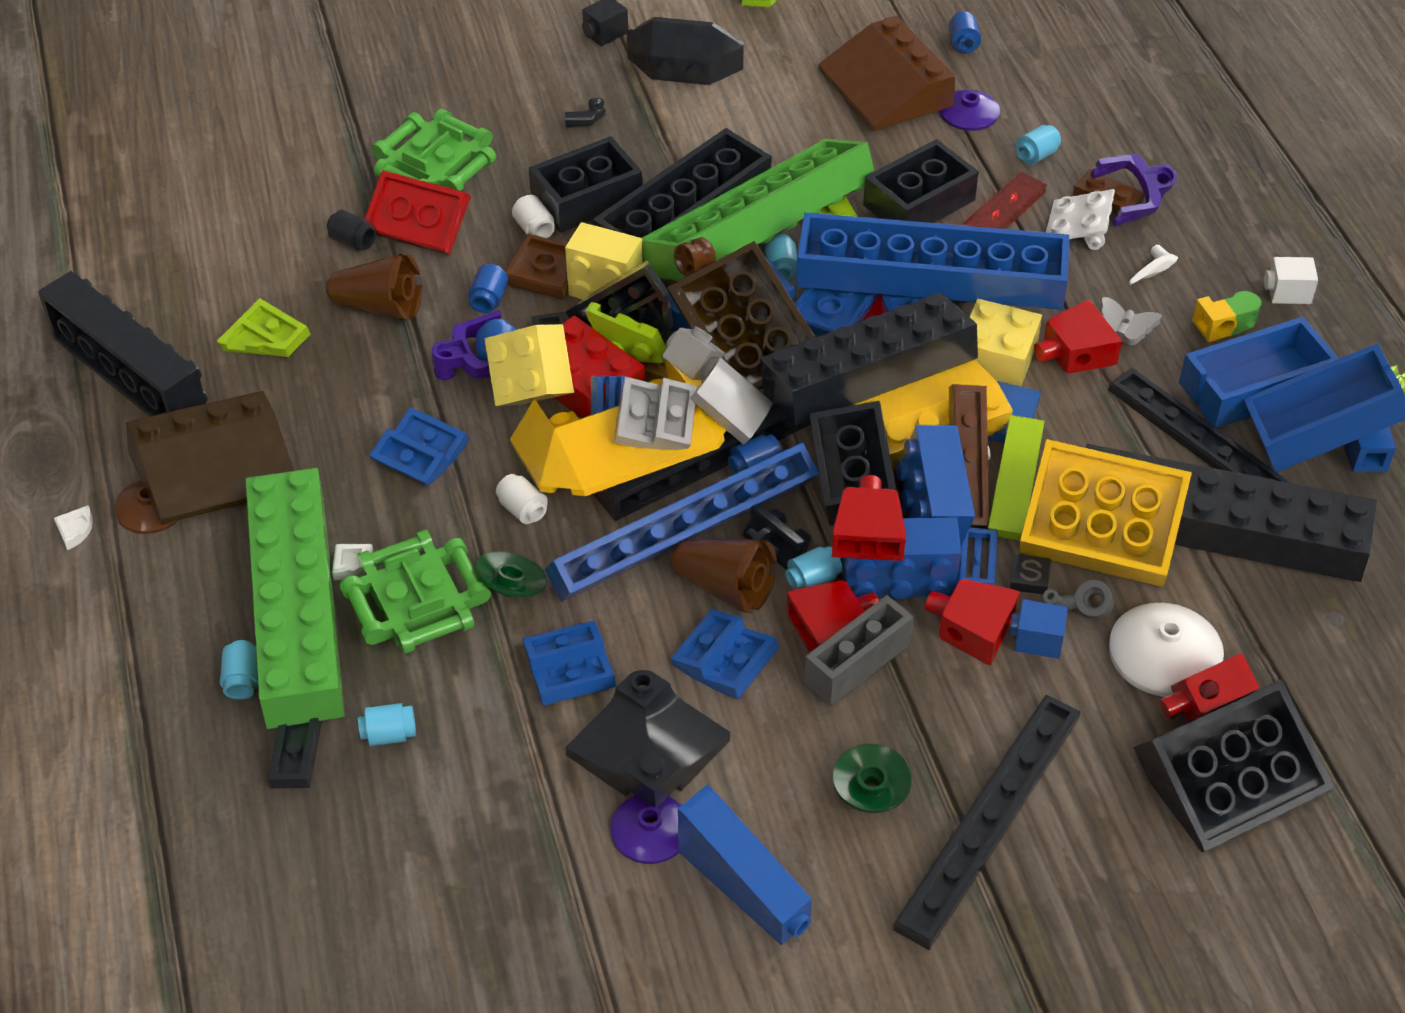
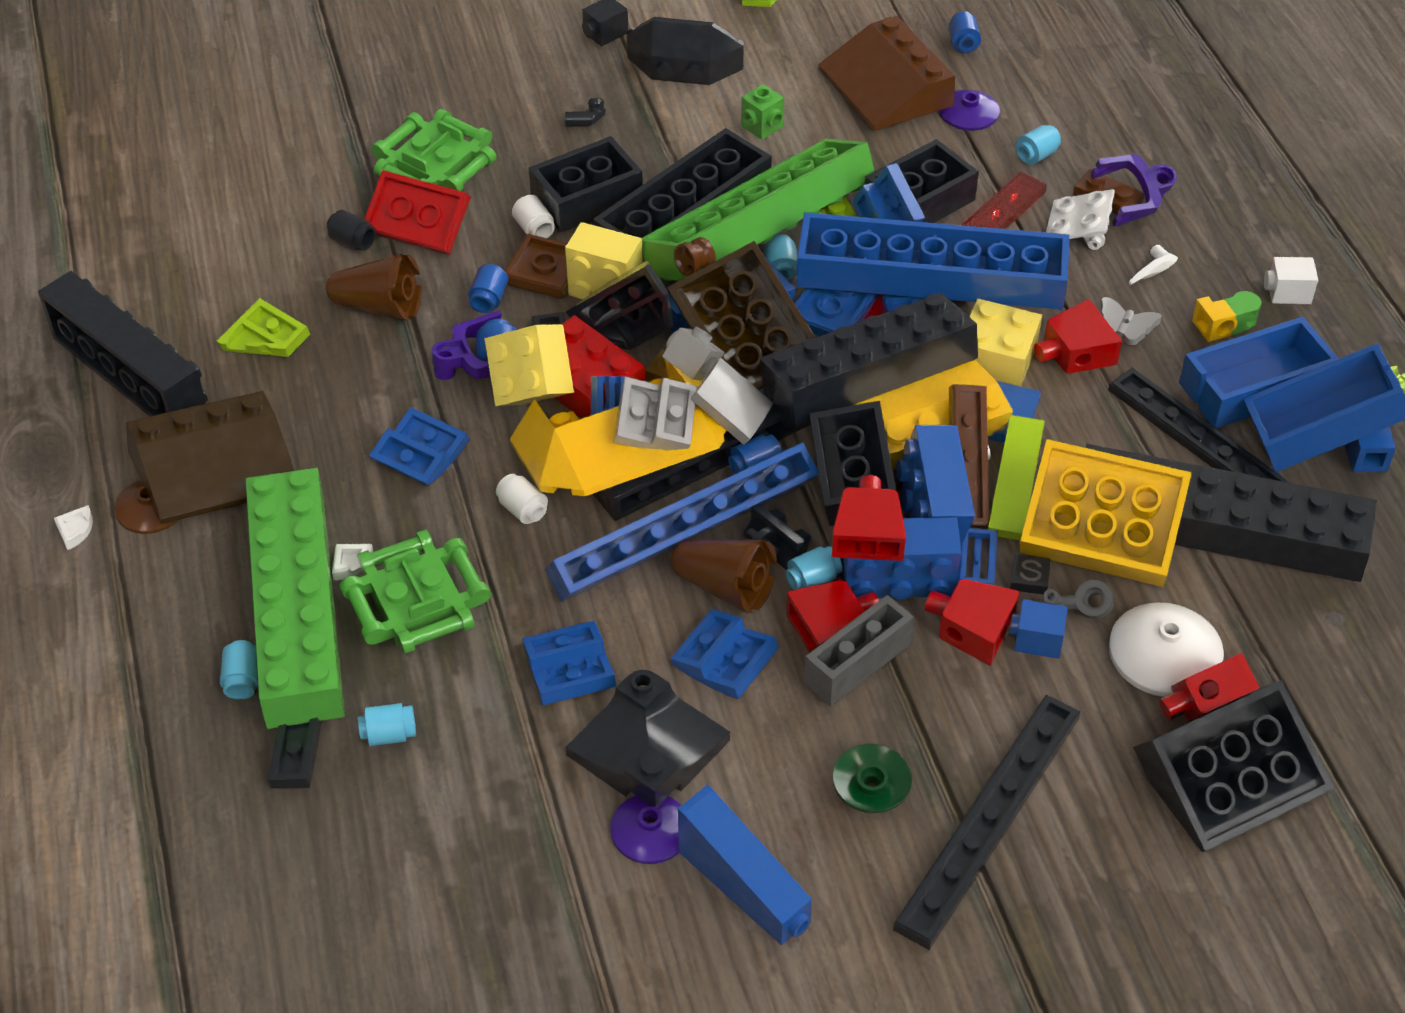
(510, 574): dark green dish -> none
(634, 338): lime wing -> none
(762, 111): none -> bright green brick
(888, 198): none -> blue slope

